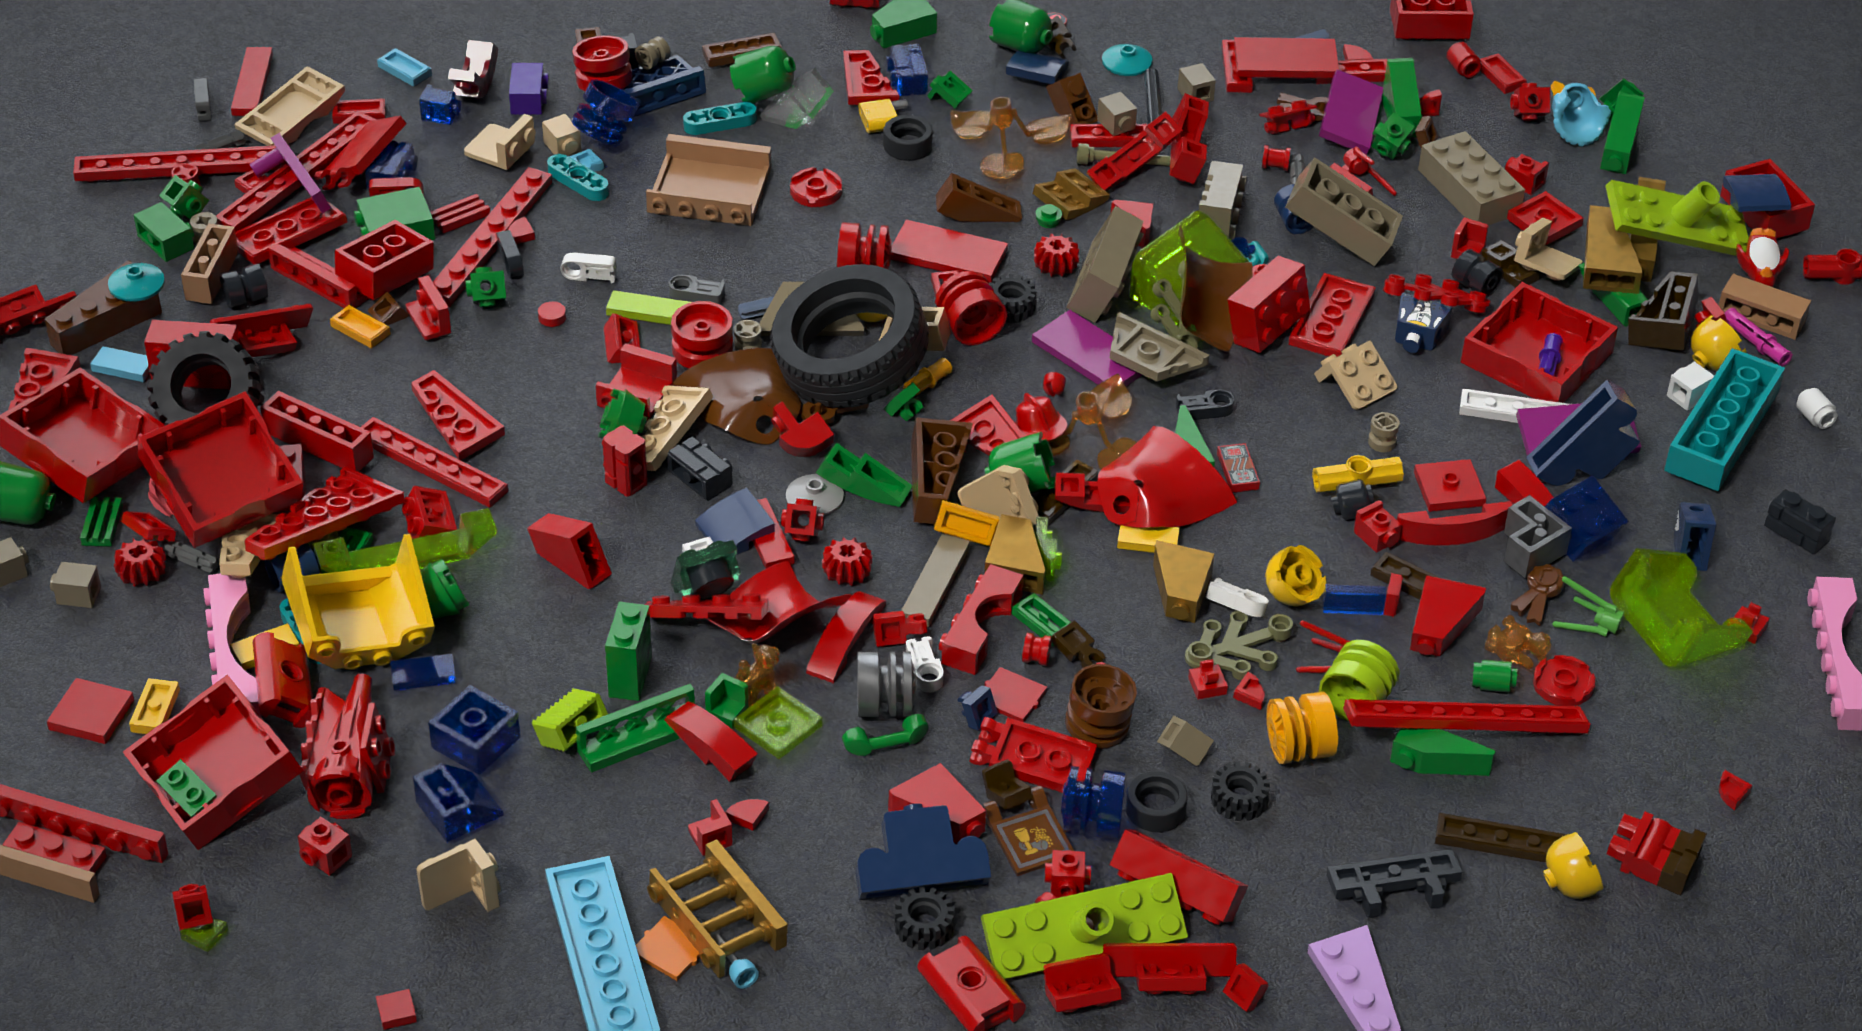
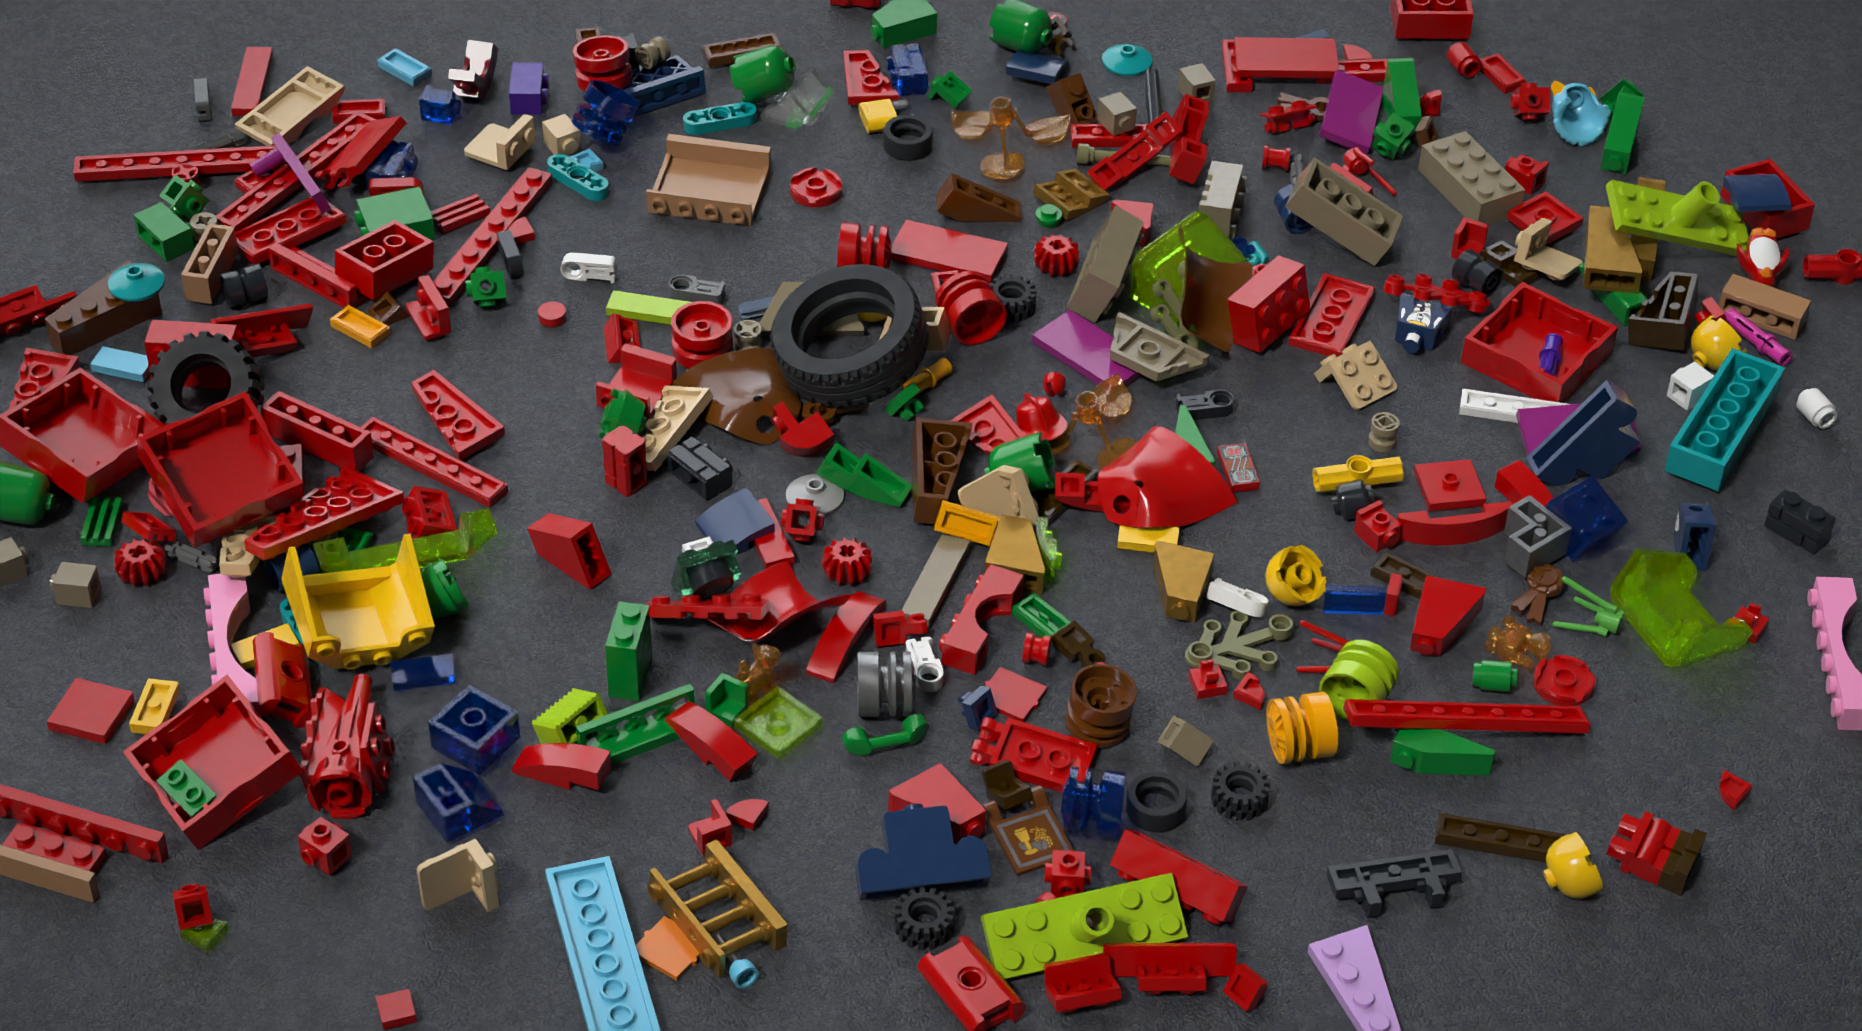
(564, 764): none -> red slope

